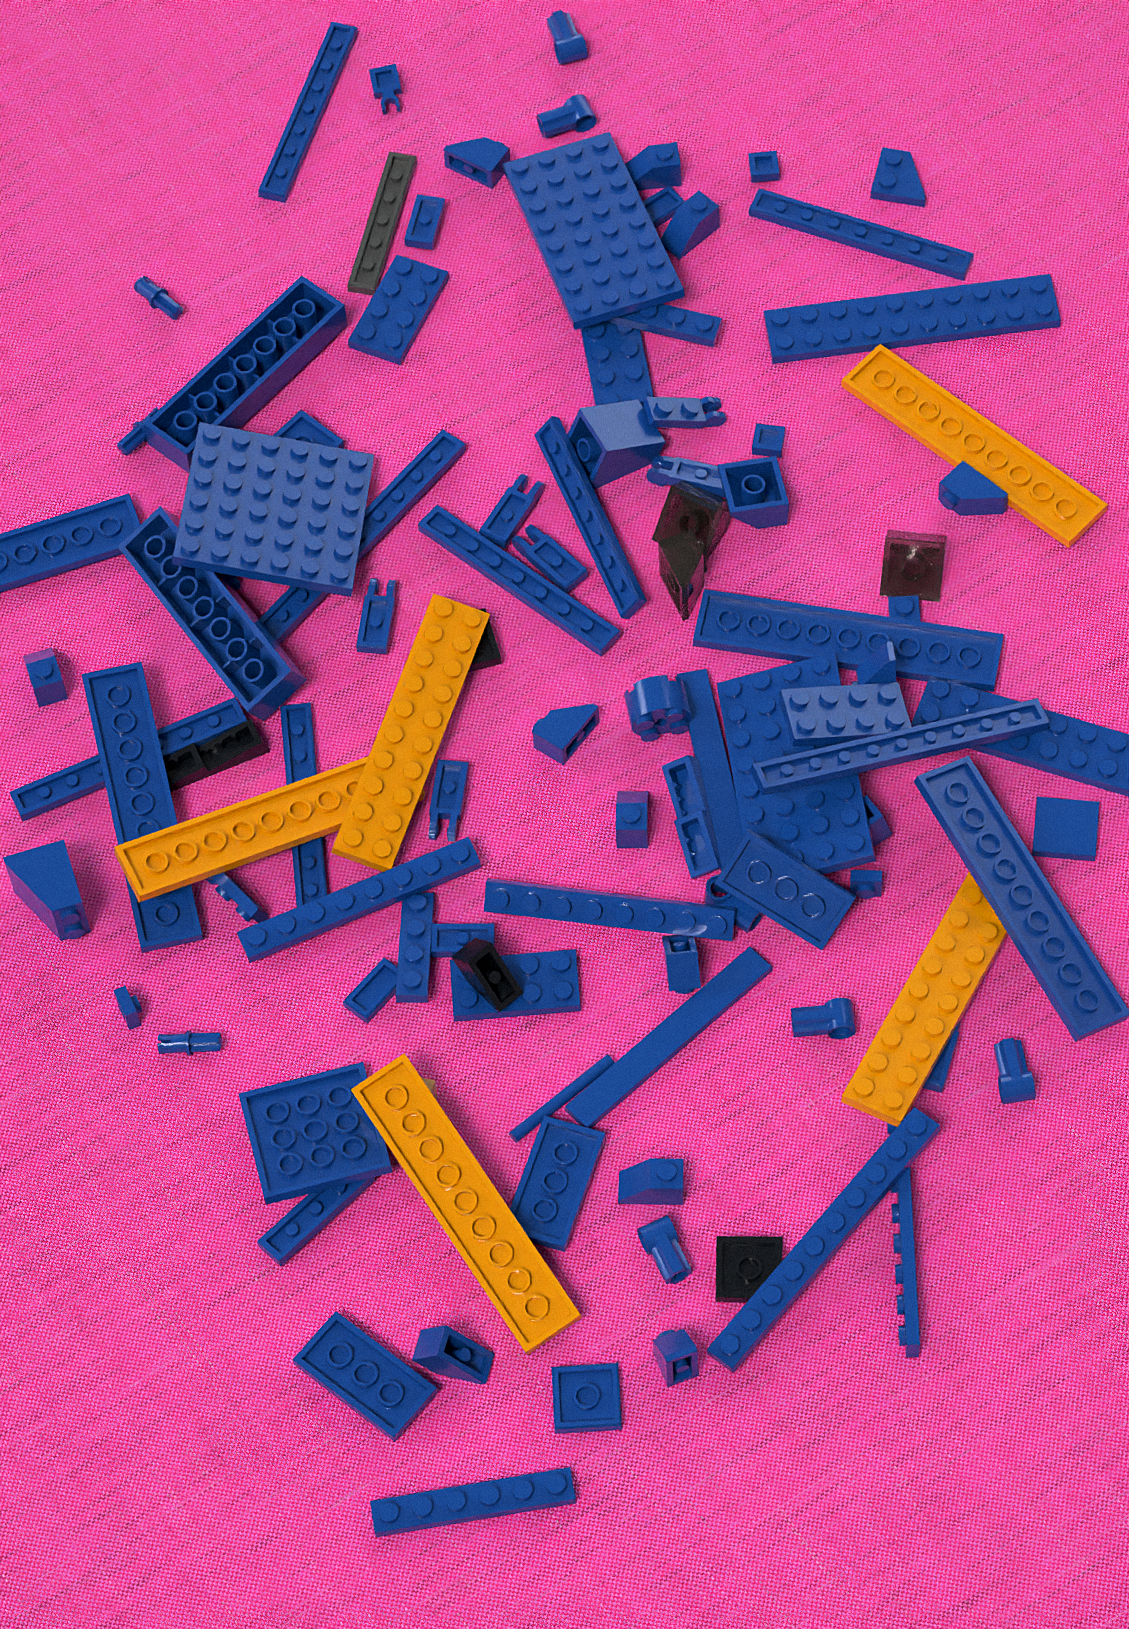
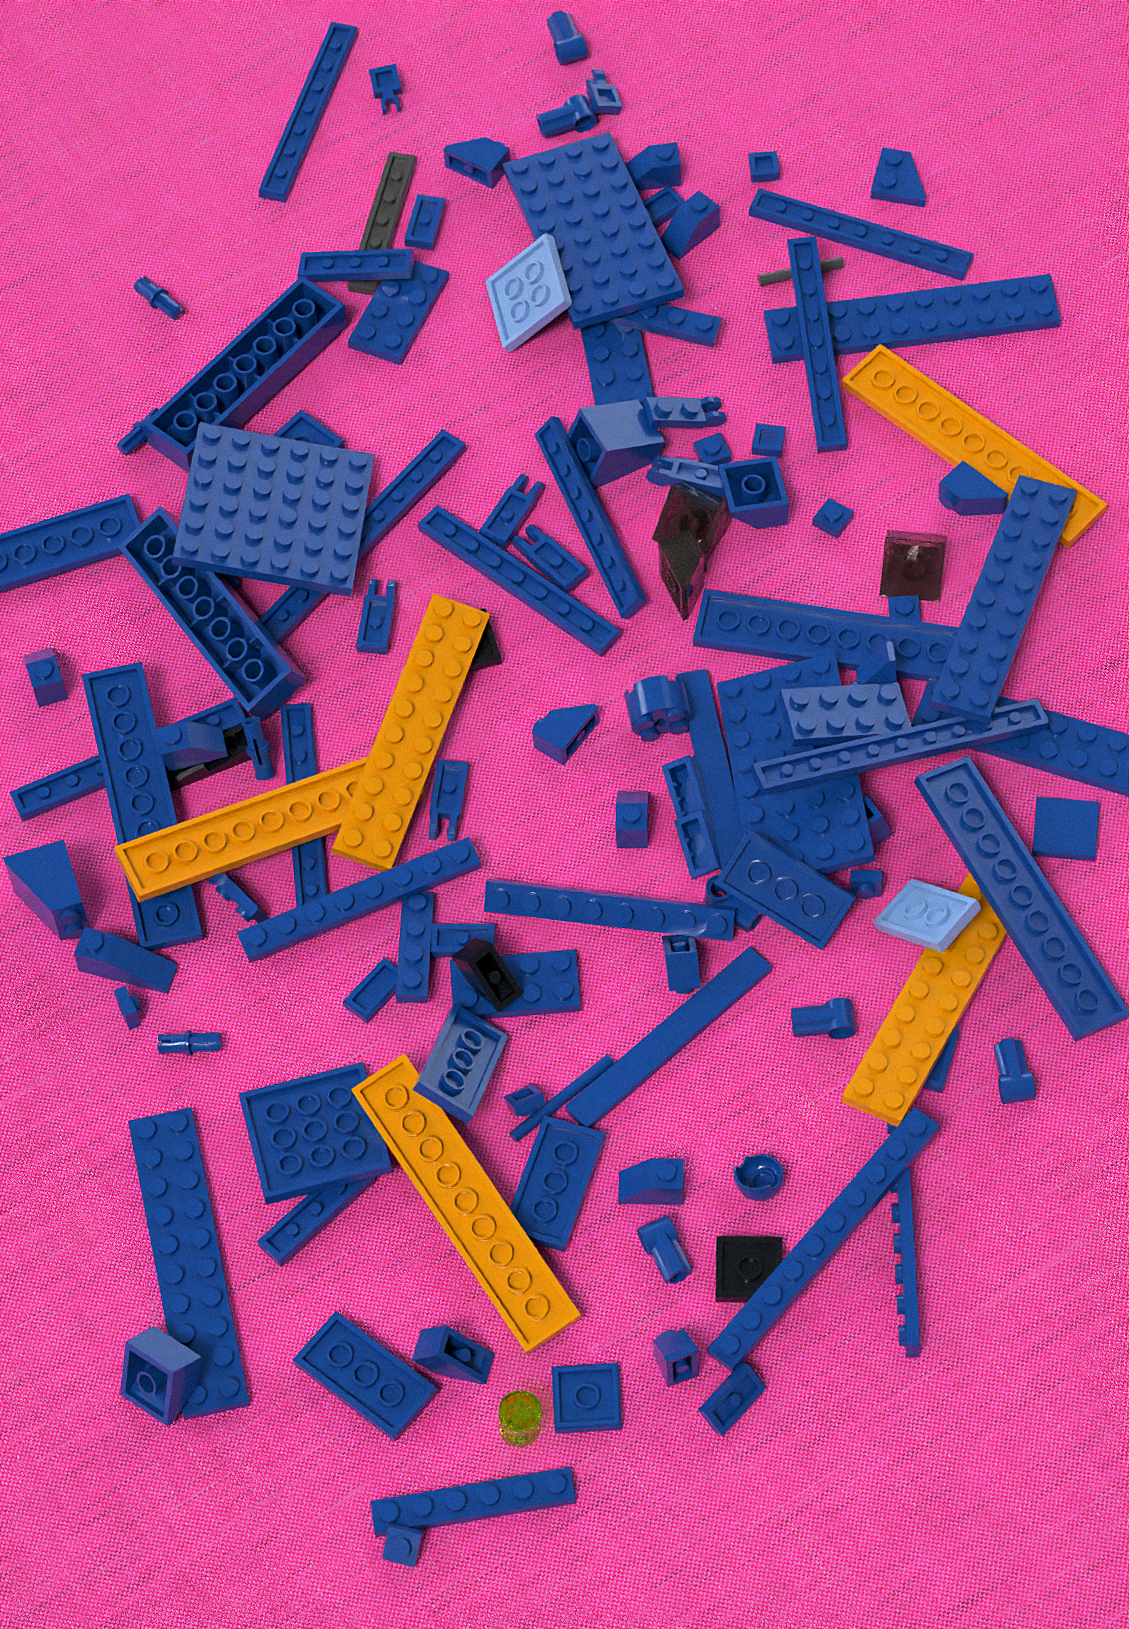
(123, 961): none -> blue slope
(159, 1374): none -> blue slope
(188, 1257): none -> blue plate
(190, 744): none -> blue slope
(258, 748): none -> blue pin
(356, 265): none -> blue plate
(402, 1545): none -> blue plate
(460, 1063): none -> blue plate
(519, 1418): none -> clear neon green wheel
(525, 1100): none -> blue plate
(528, 292): none -> light blue plate
(602, 97): none -> blue plate
(712, 450): none -> blue plate
(732, 1399): none -> blue plate
(759, 1177): none -> blue hair
(785, 274): none -> dark grey bar
(816, 344): none -> blue plate
(833, 518): none -> blue plate
(927, 915): none -> light blue plate
(1003, 600): none -> blue plate

